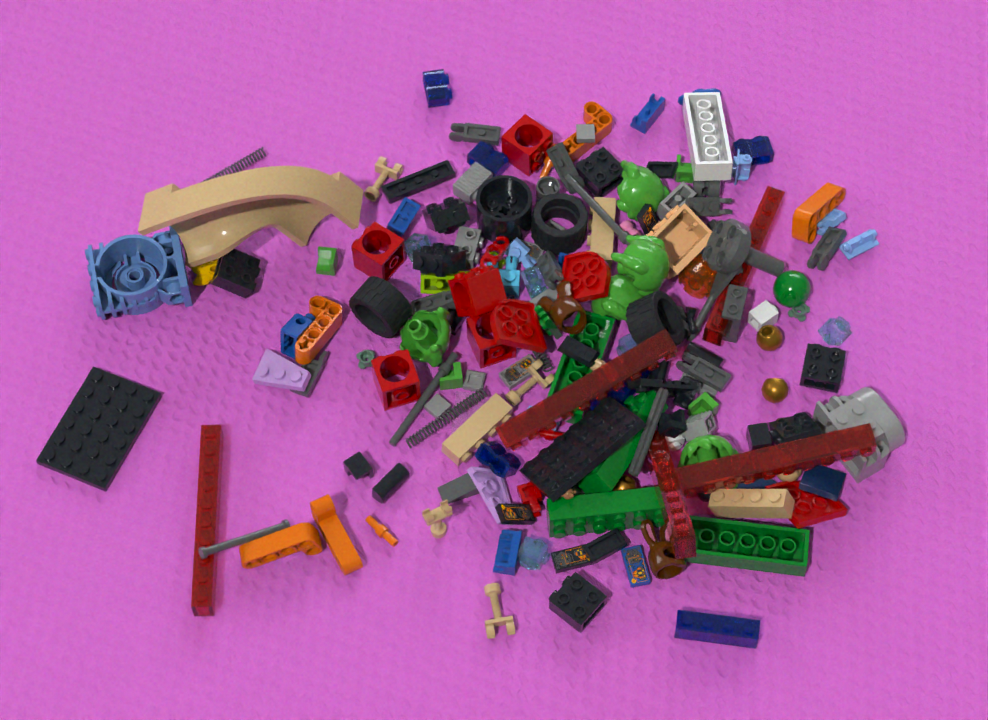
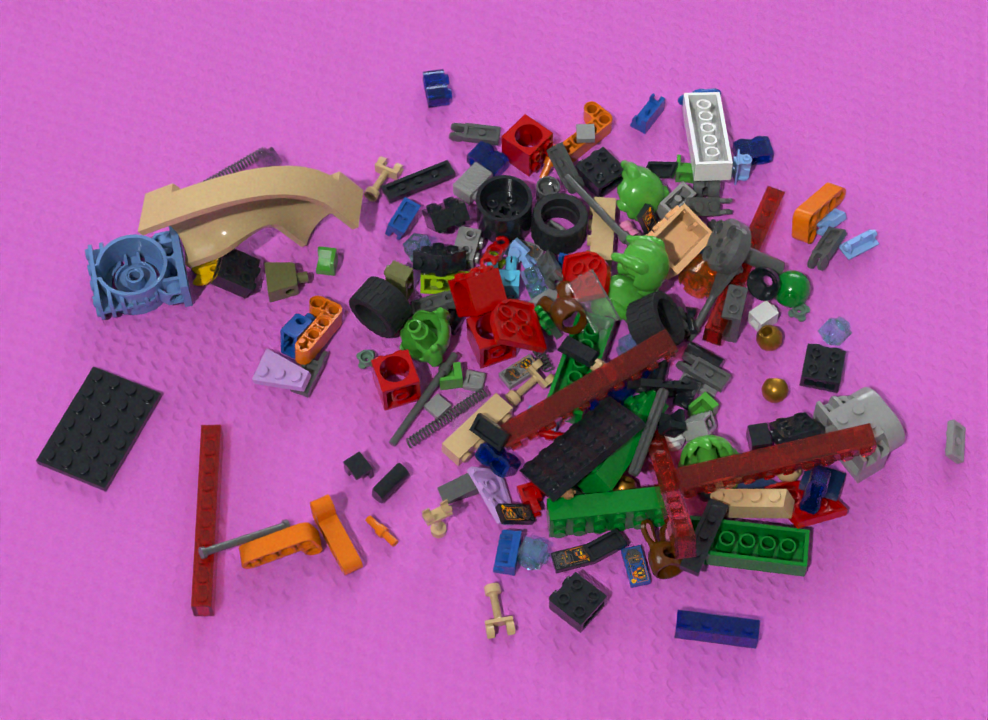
(267, 158): none -> clear purple brick
(283, 280): none -> olive torso
(379, 265): red brick -> none
(400, 277): none -> olive brick
(490, 432): none -> black tile
(594, 300): none -> clear piece
(705, 535): none -> black plate
(759, 288): none -> black piece
(815, 490): none -> clear blue brick
(955, 441): none -> light grey plate

